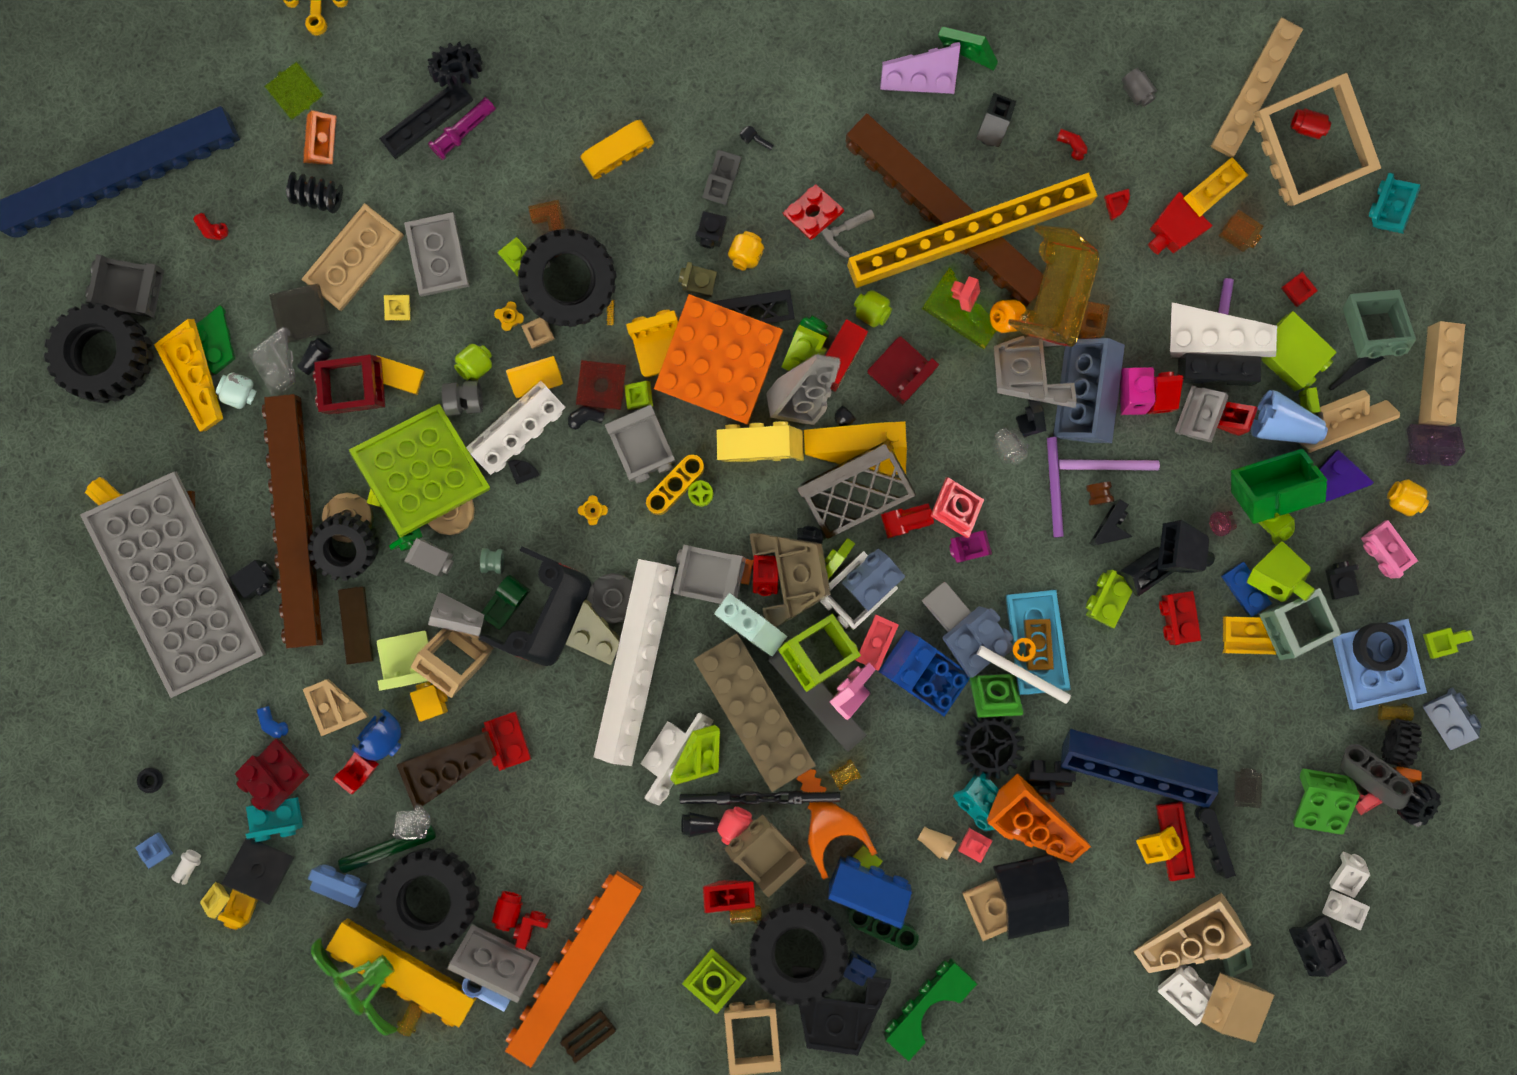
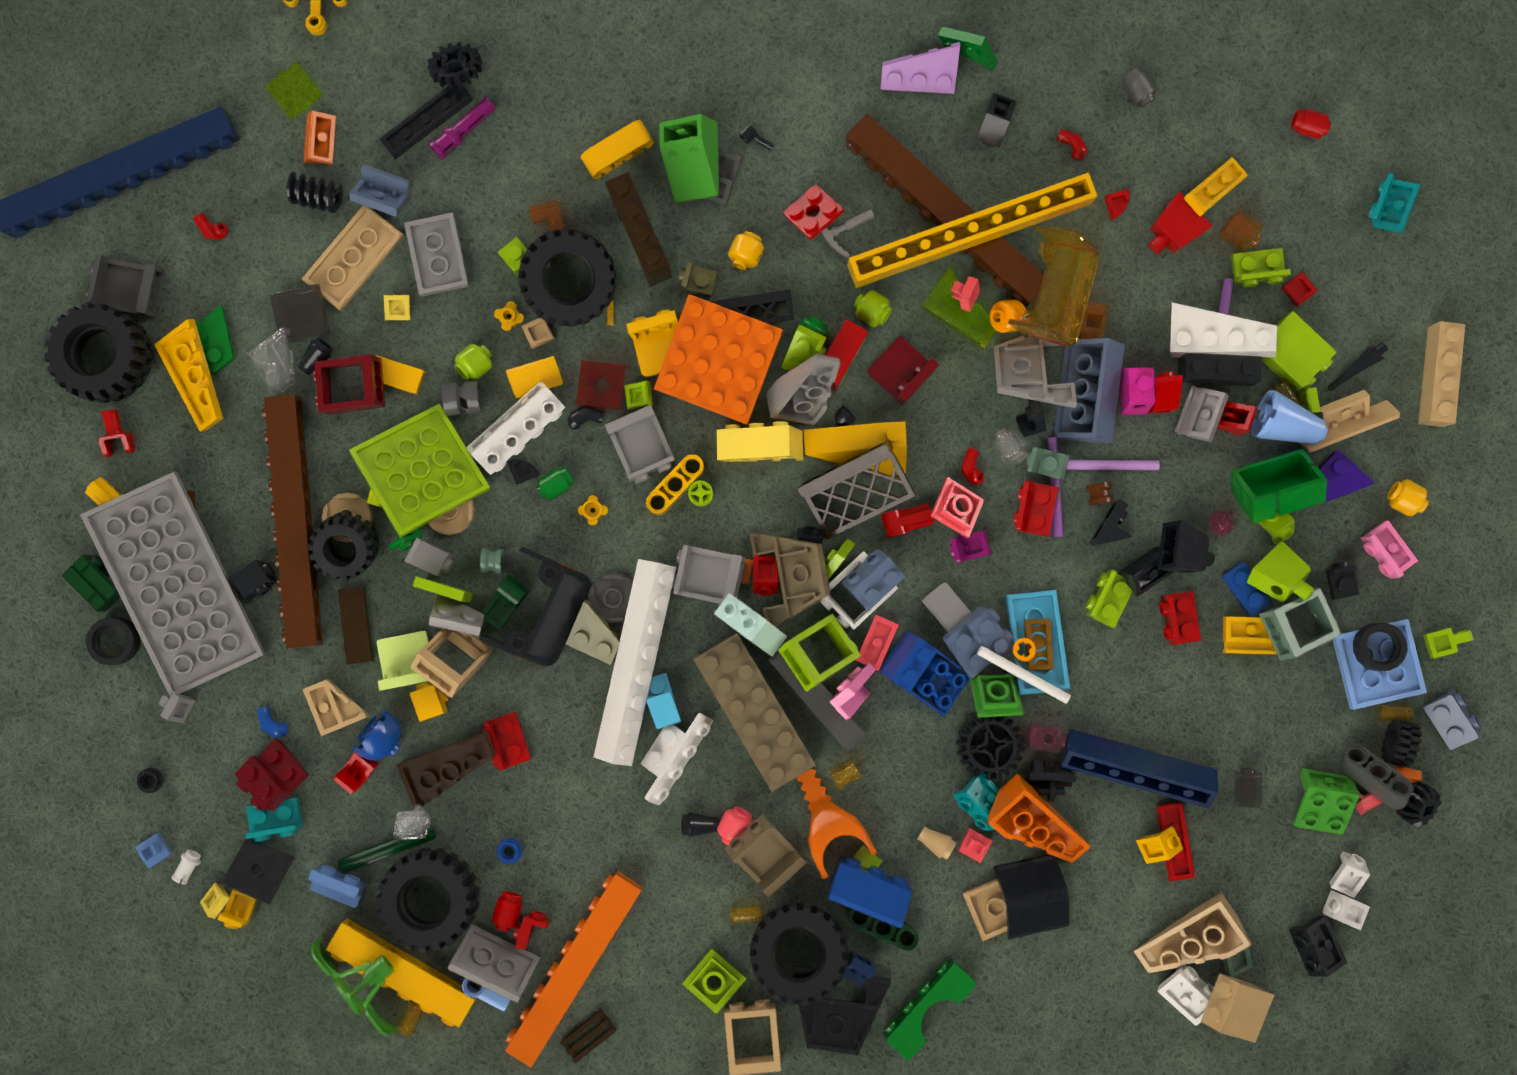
(92, 582): none -> dark green brick
(93, 638): none -> black tyre
(114, 430): none -> red piece
(176, 707): none -> light grey tile
(235, 390): light aqua head -> none
(381, 191): none -> sand blue bracket
(443, 589): none -> lime tile
(509, 859): none -> blue plate
(554, 483): none -> green brick
(639, 229): none -> dark brown arch
(662, 702): none -> medium azure slope
(691, 157): none -> bright green slope
(699, 756): lime wing -> none
(711, 230): black bracket -> none
(728, 896): red slope -> none
(794, 797): black piece -> none
(969, 468): none -> red arm
(1036, 508): none -> red bracket
(1036, 735): none -> clear pink brick
(1047, 463): none -> sand green bracket
(1214, 839): black plate -> none
(1256, 87): tan plate -> none
(1259, 266): none -> lime bracket
(1284, 388): none -> clear yellow pin
(1356, 128): tan window -> none
(1376, 303): sand green window -> none
(1434, 444): clear purple bracket -> none

